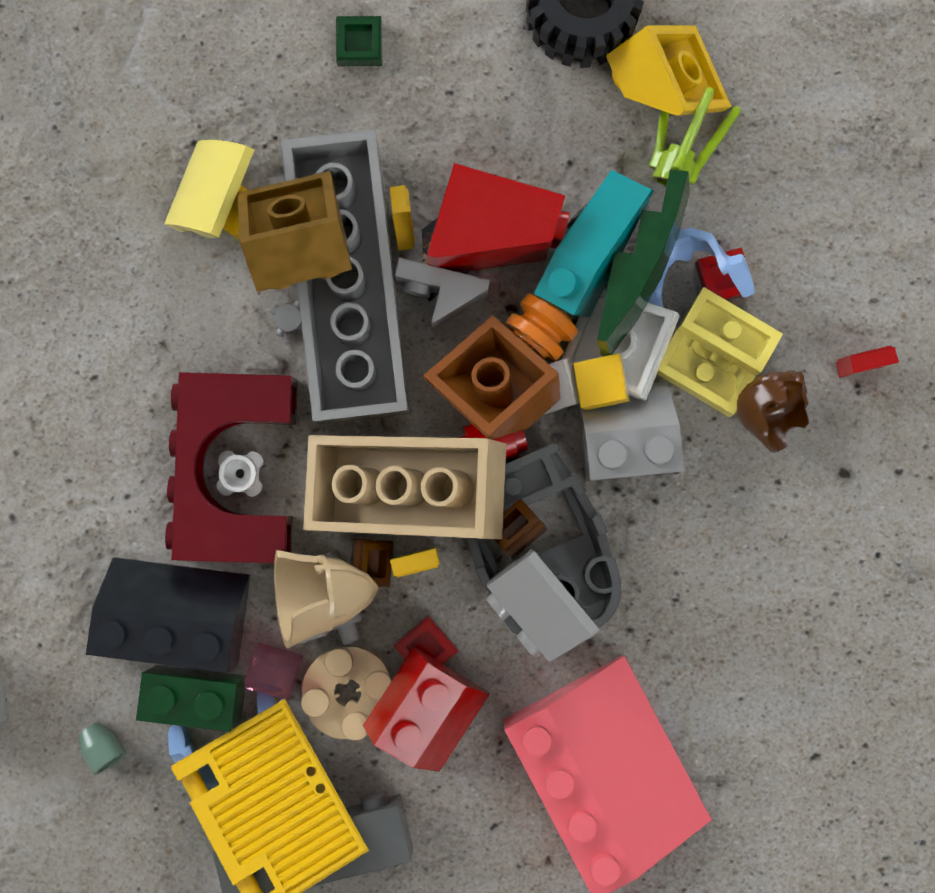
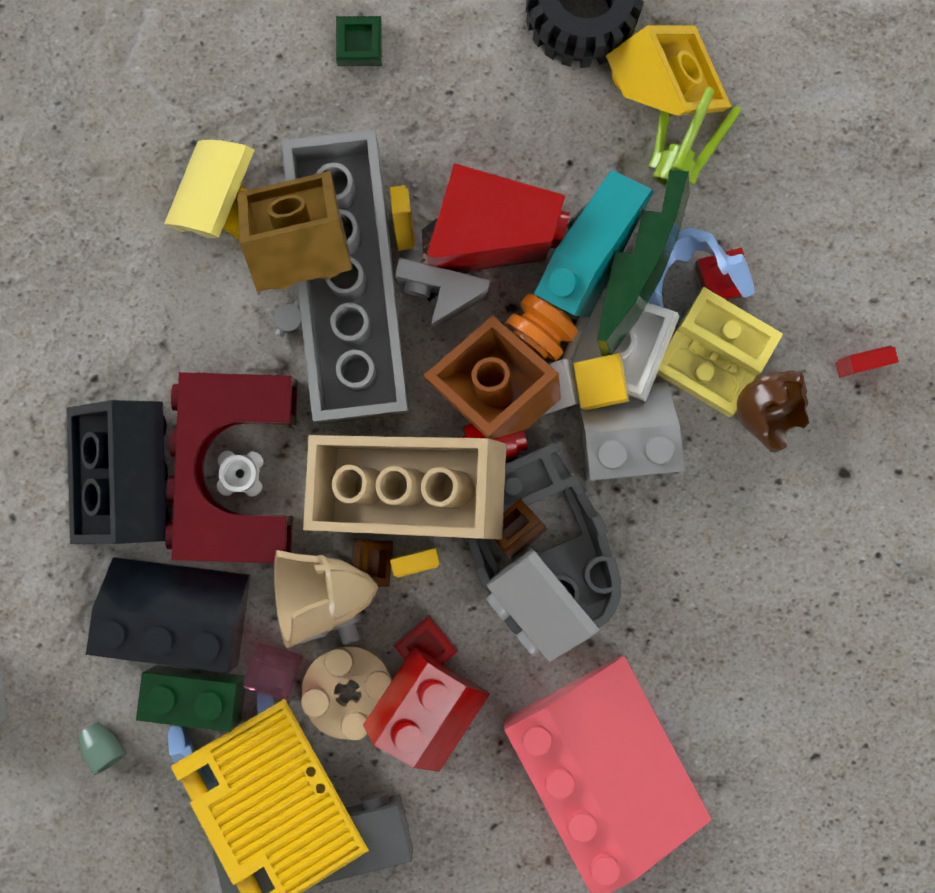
(117, 472): none -> black slope

